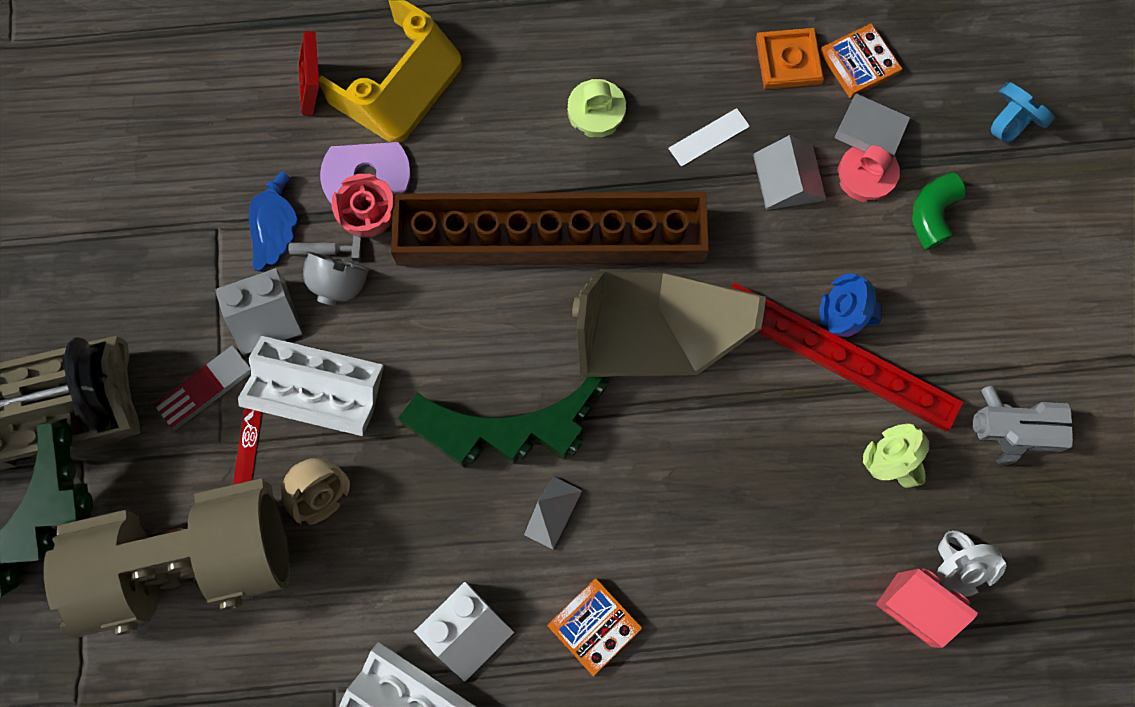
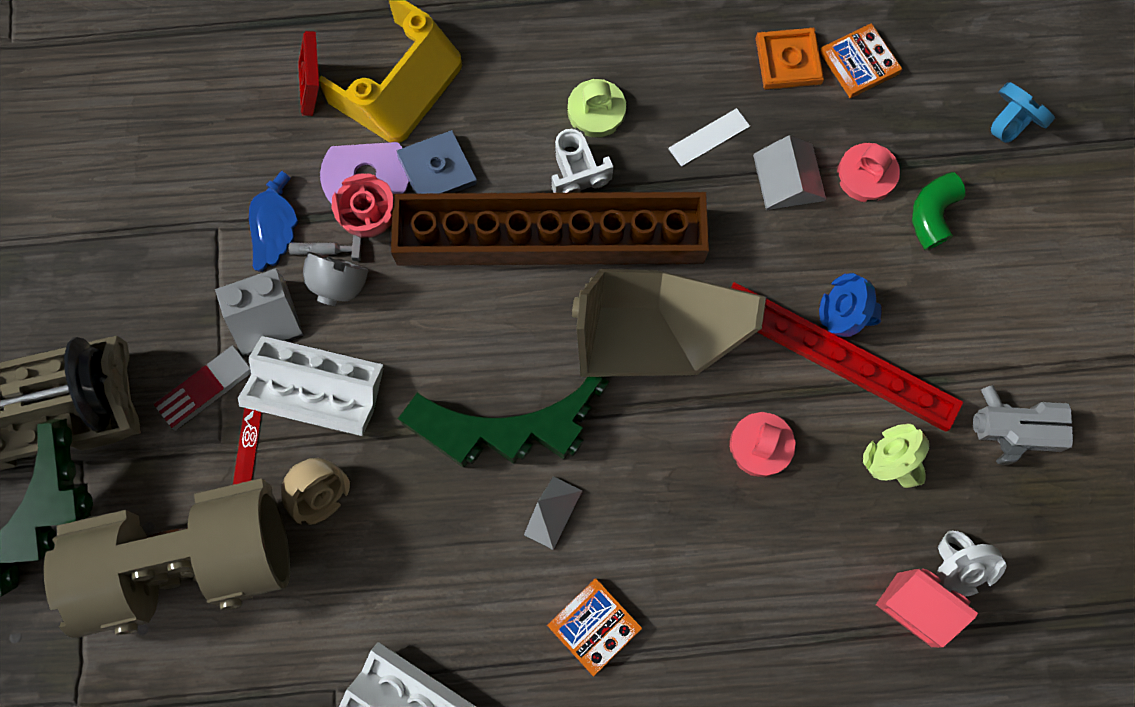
(436, 165): none -> sand blue plate
(464, 632): white slope -> none
(578, 167): none -> white pin
(762, 444): none -> coral tile
(871, 124): light grey tile -> none

